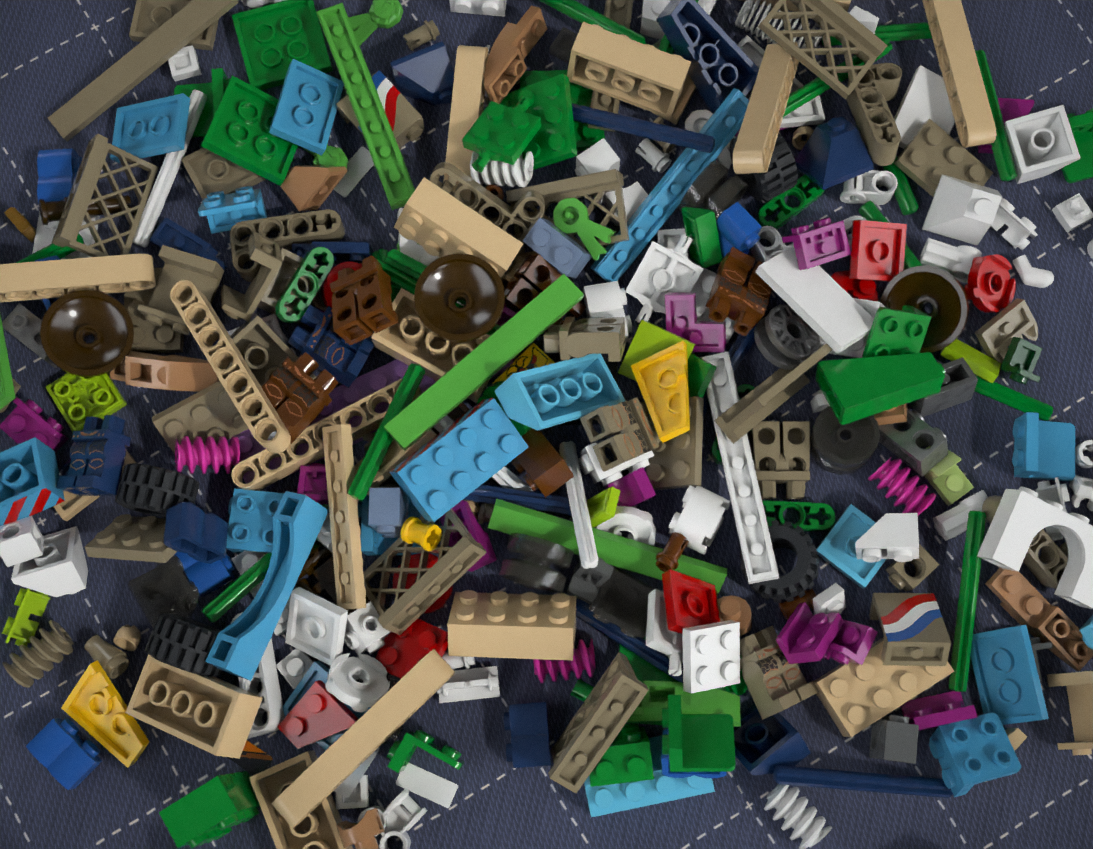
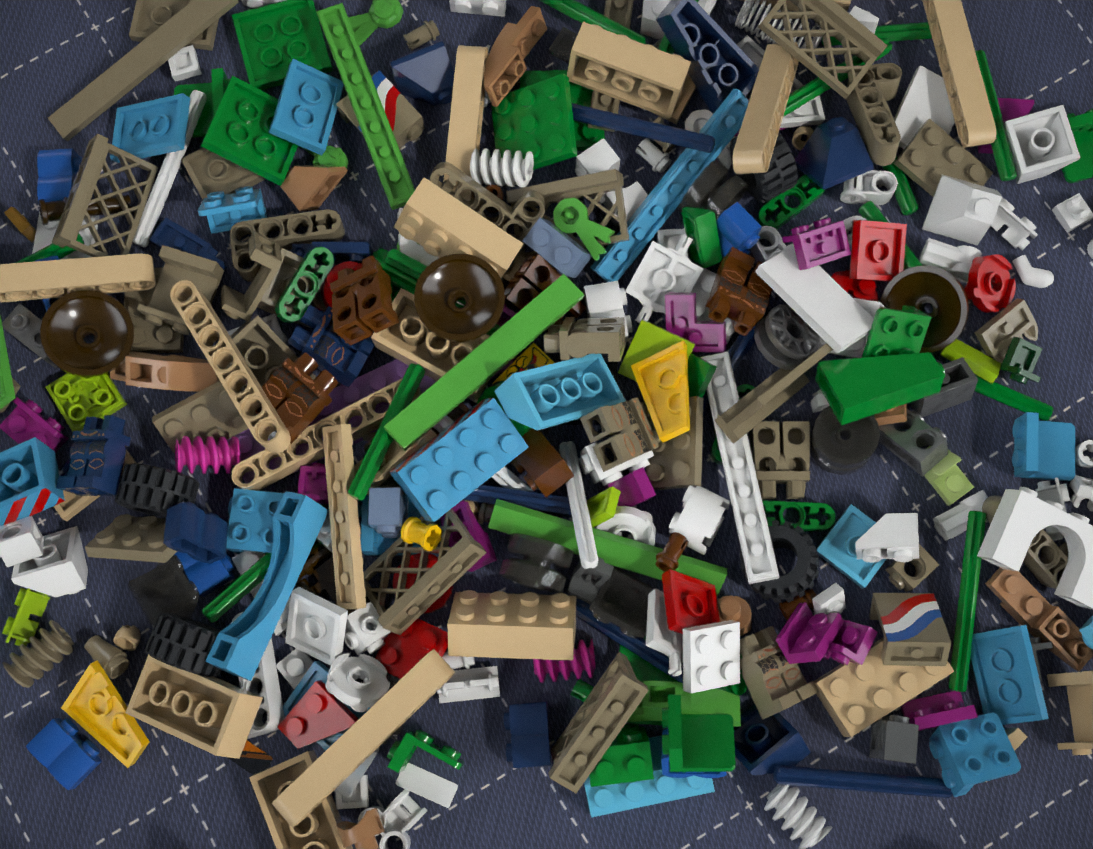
(211, 810): green brick -> none
(357, 168): white sticker -> none
(501, 133): green plate -> none
(902, 487): dark pink piece -> none

